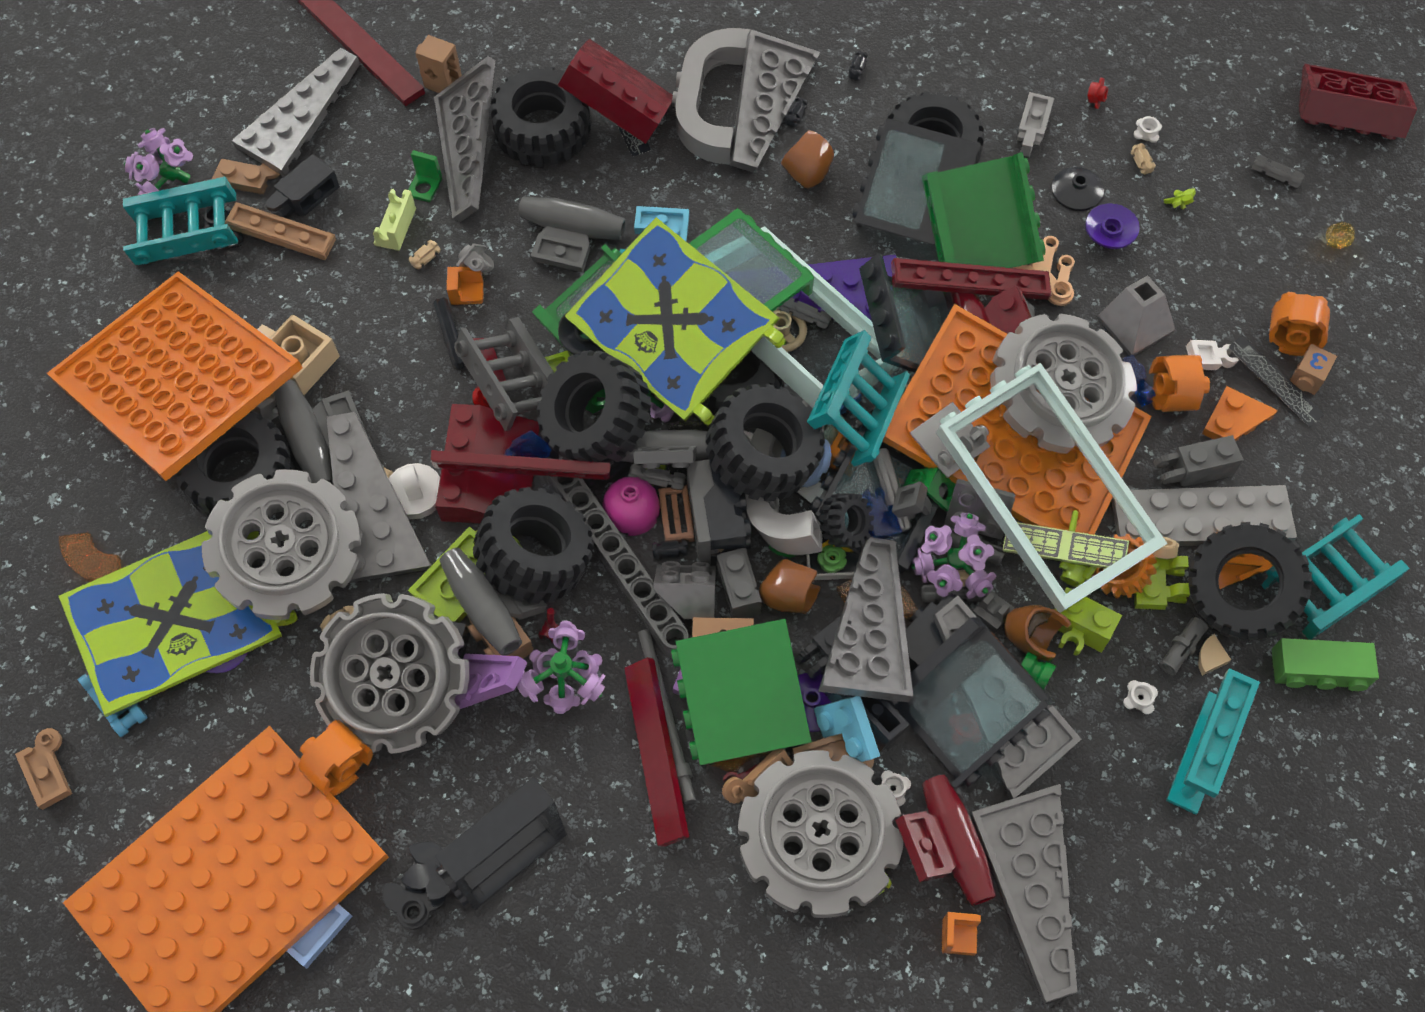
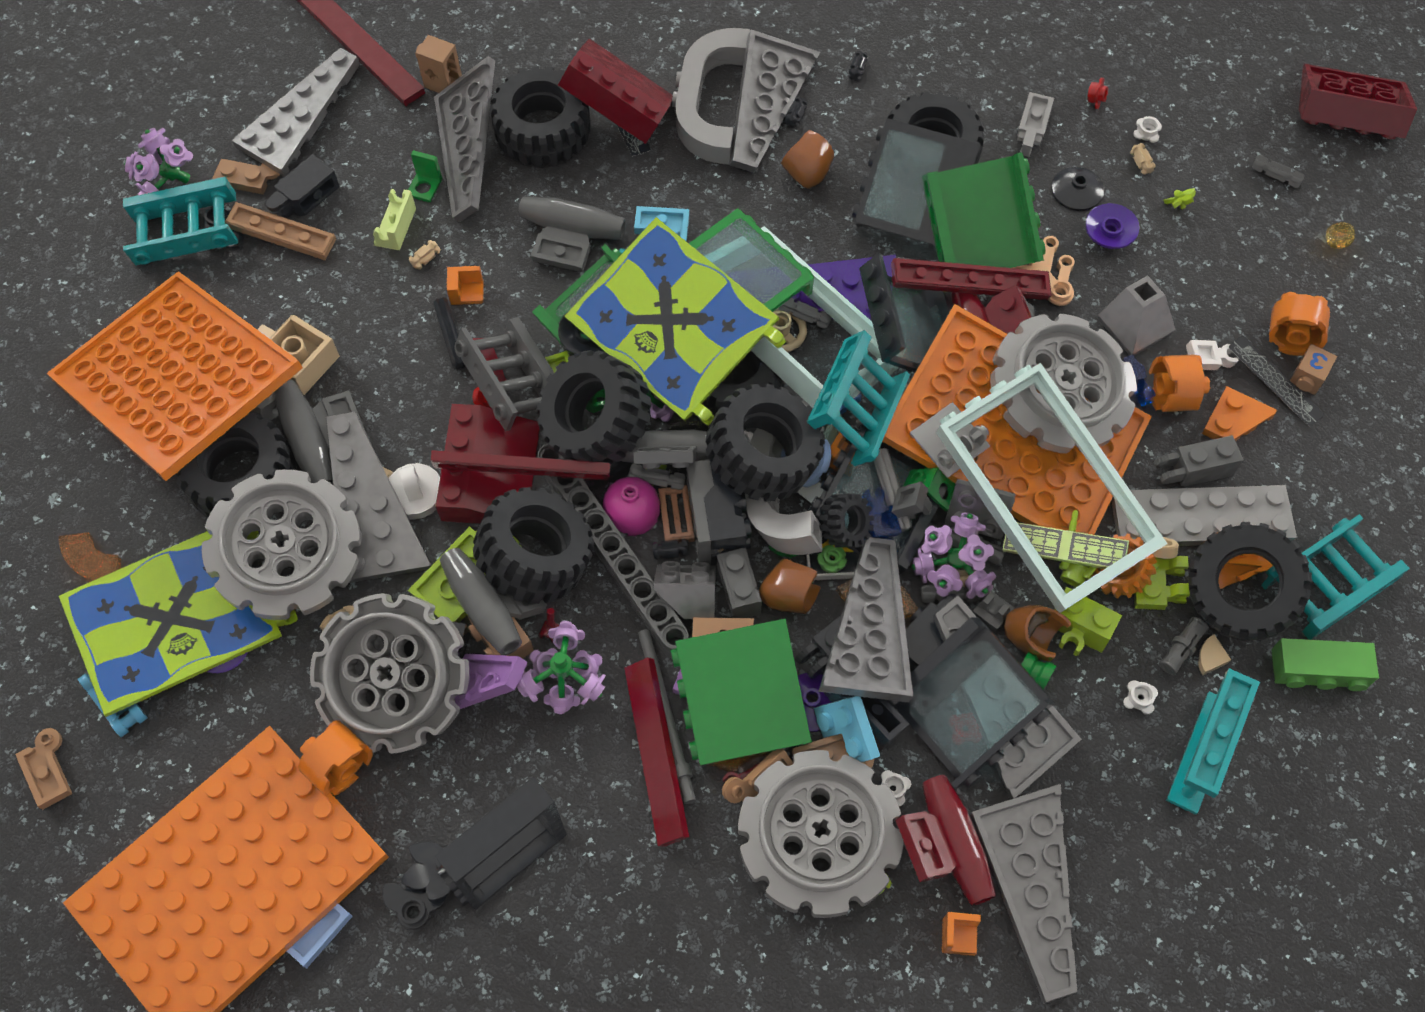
(475, 258): light grey hinge -> none
(529, 446): clear blue plate -> none

